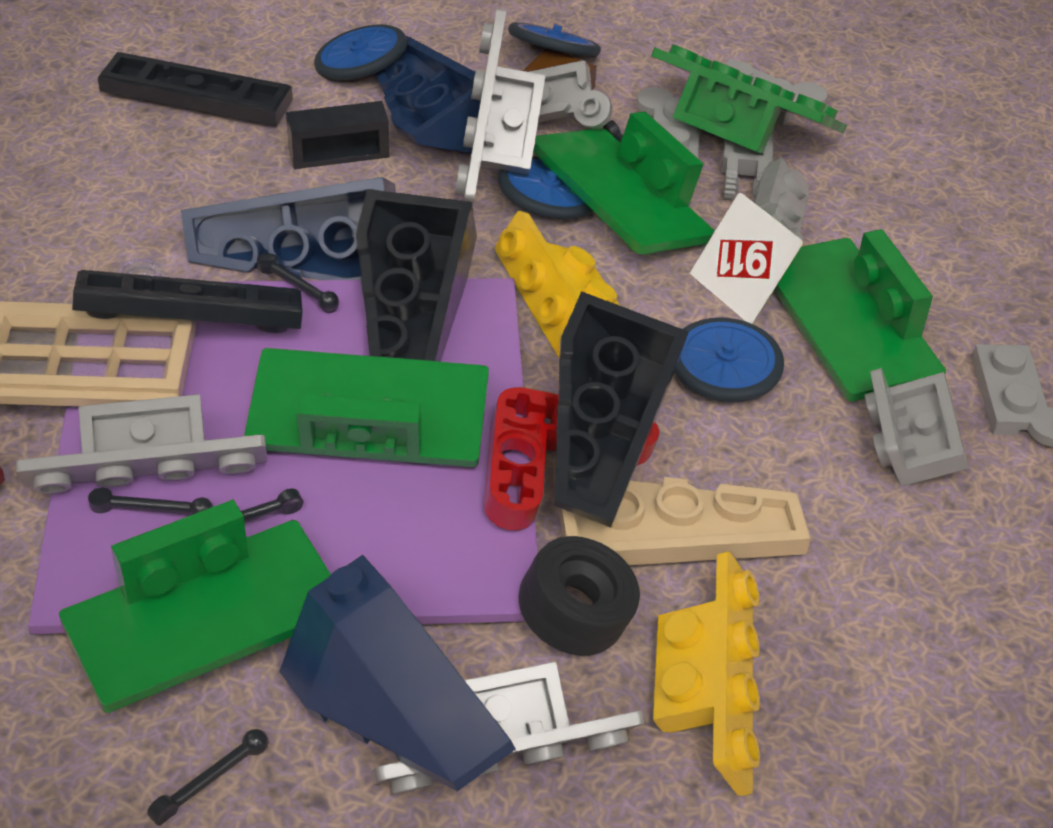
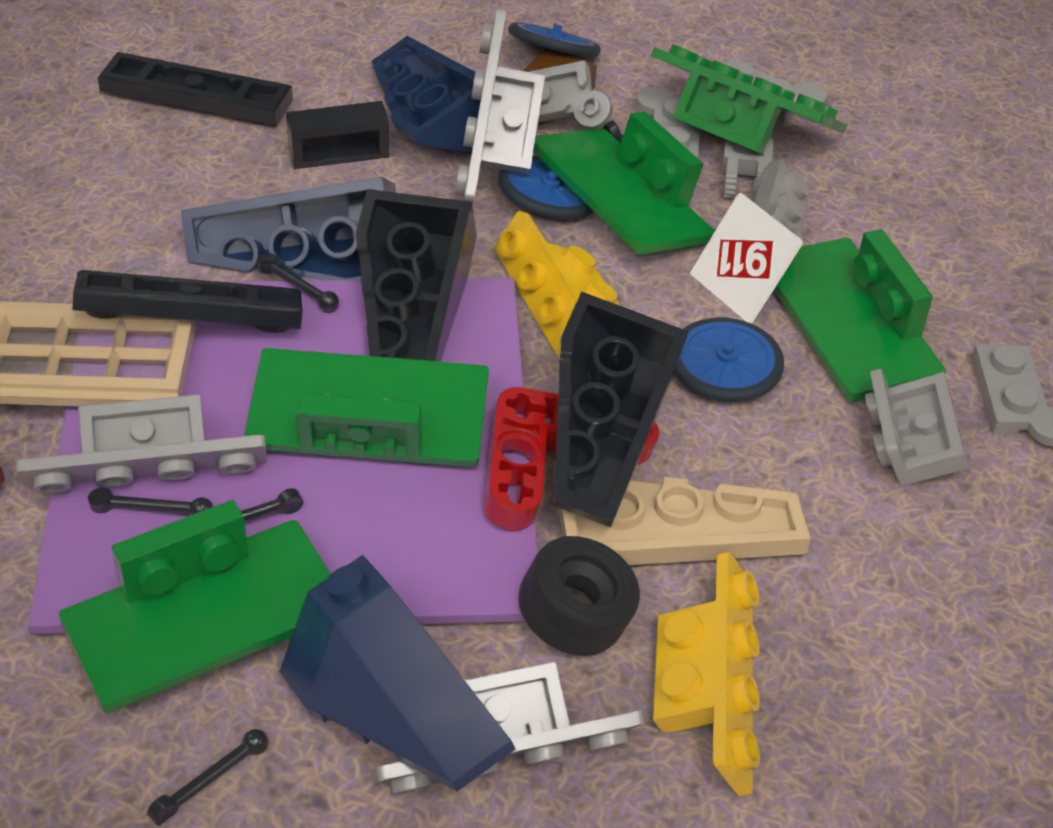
(360, 52): wheel -> none

